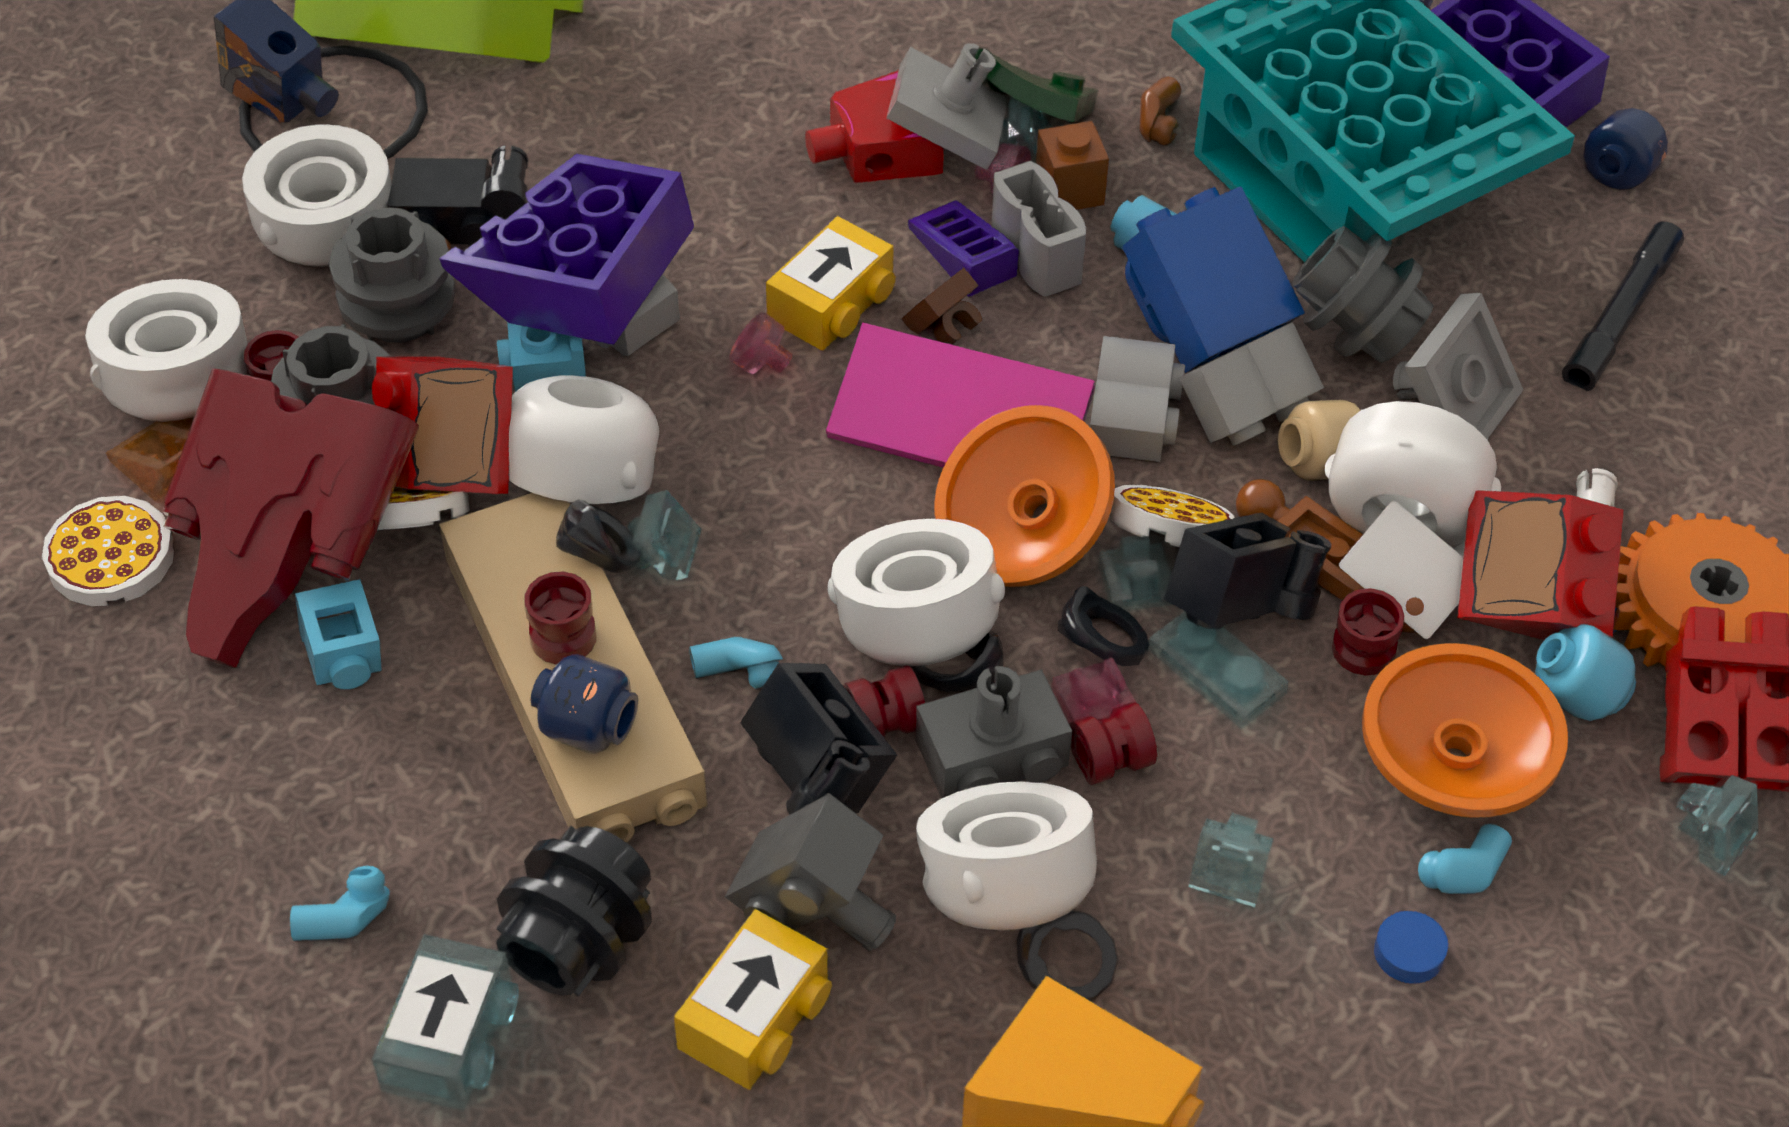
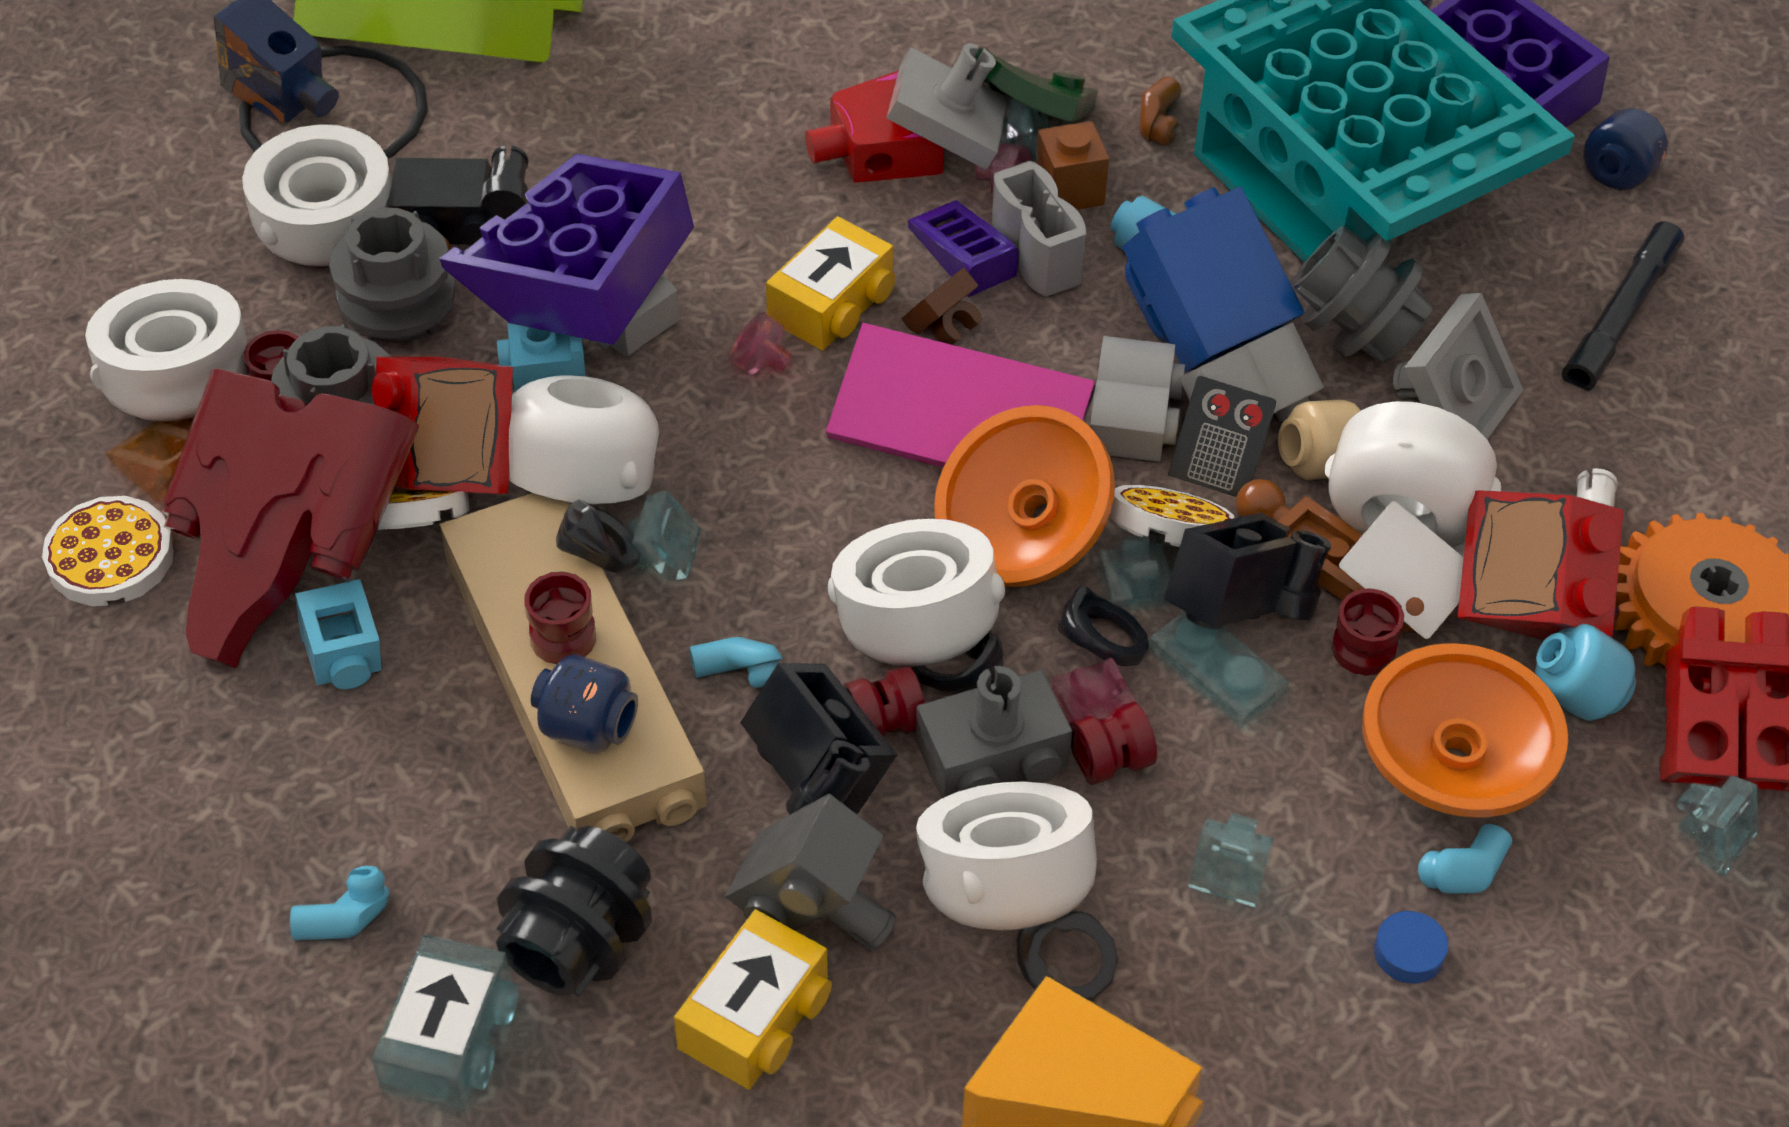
(1221, 436): none -> black sticker

